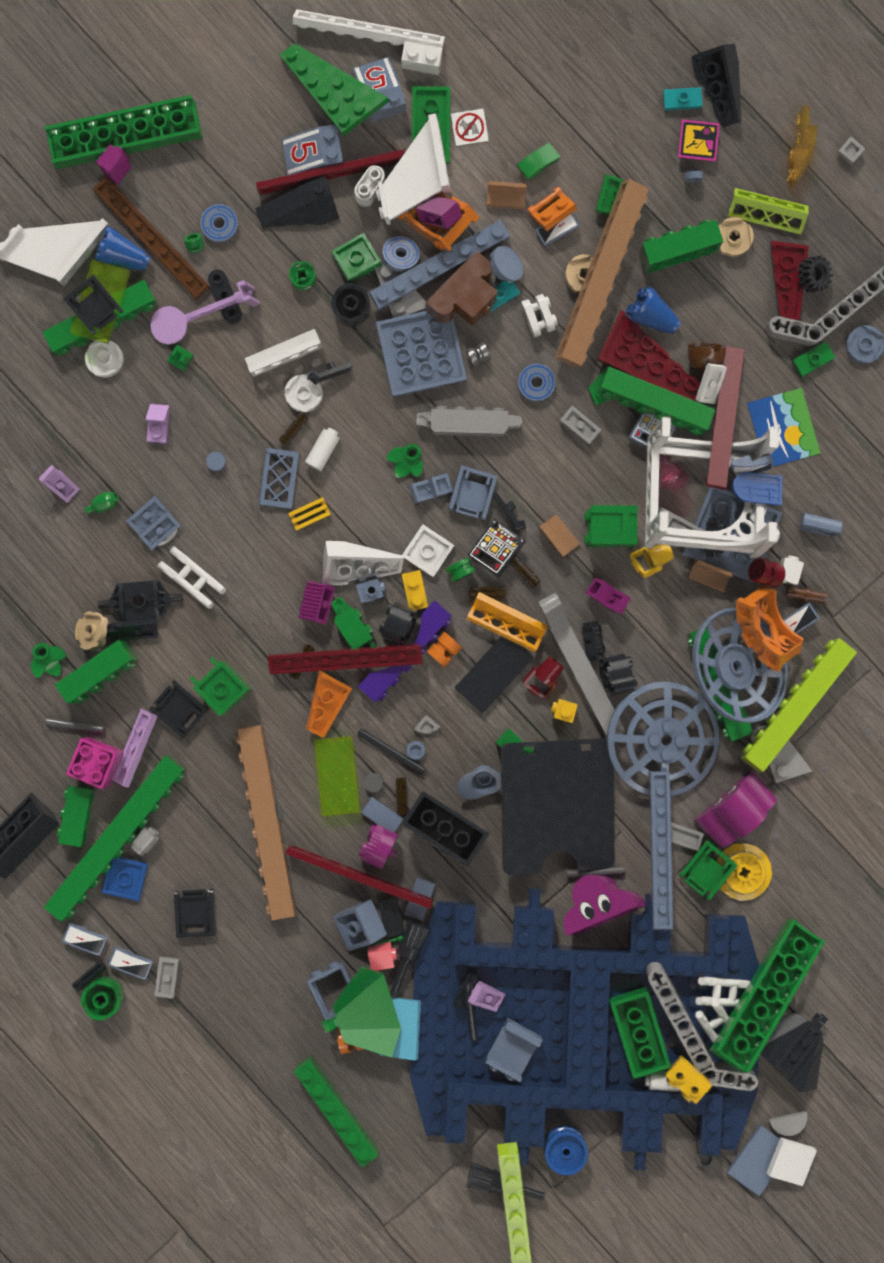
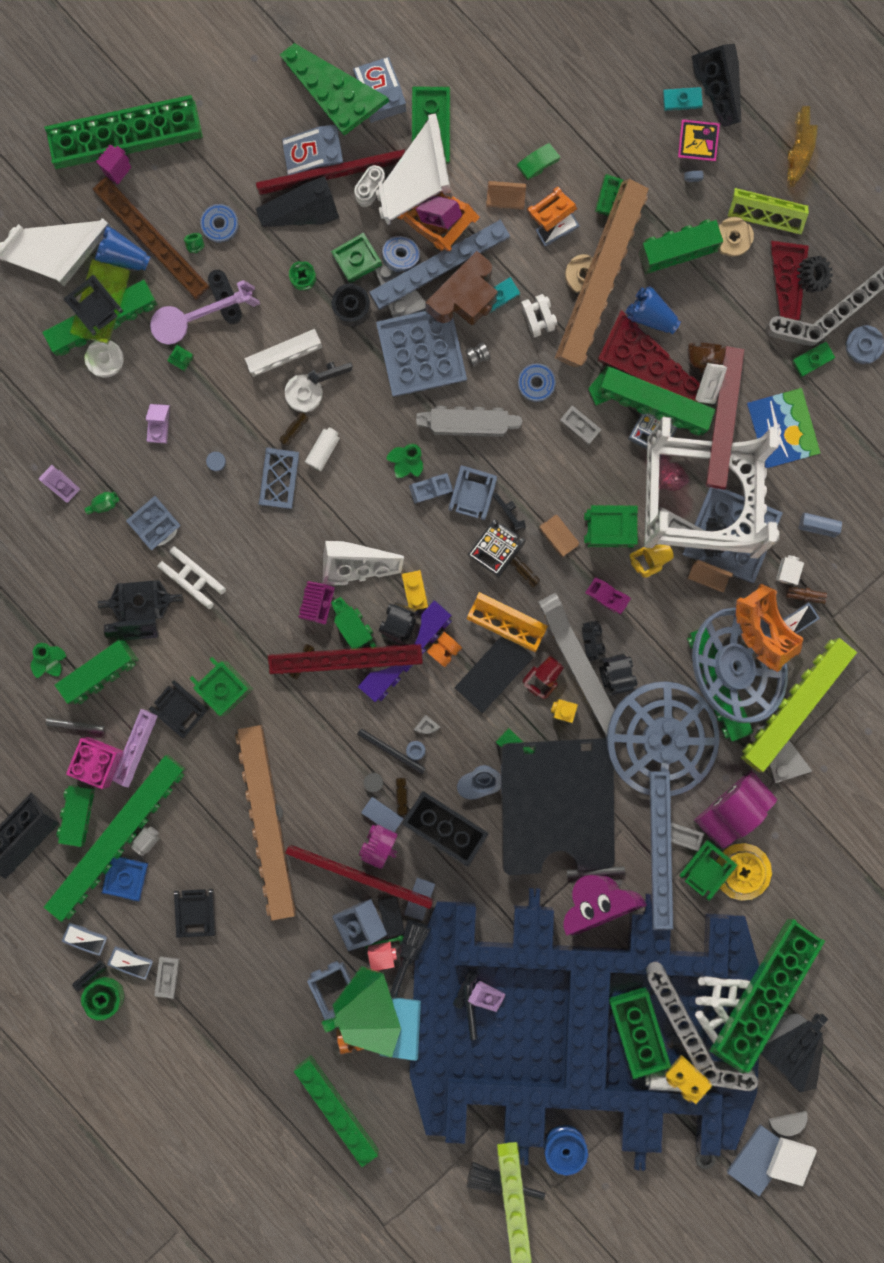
(96, 638): tan plate -> none
(294, 520): yellow tile -> none
(326, 703): orange wing -> none
(337, 776): clear neon green plate -> none
(363, 593): sand blue brick -> none
(364, 29): white plate -> none
(421, 58): white brick -> none
(428, 550): white tile -> none
(460, 570): green wheel -> none
(469, 127): white sticker -> none
(488, 591): dark brown axle -> none
(506, 264): sand blue tile -> none
(512, 1050): sand blue panel -> none
(745, 464): sand blue slope -> none
(758, 488): blue window -> none
(766, 572): dark red wheel -> none
(851, 150): light grey plate -> none

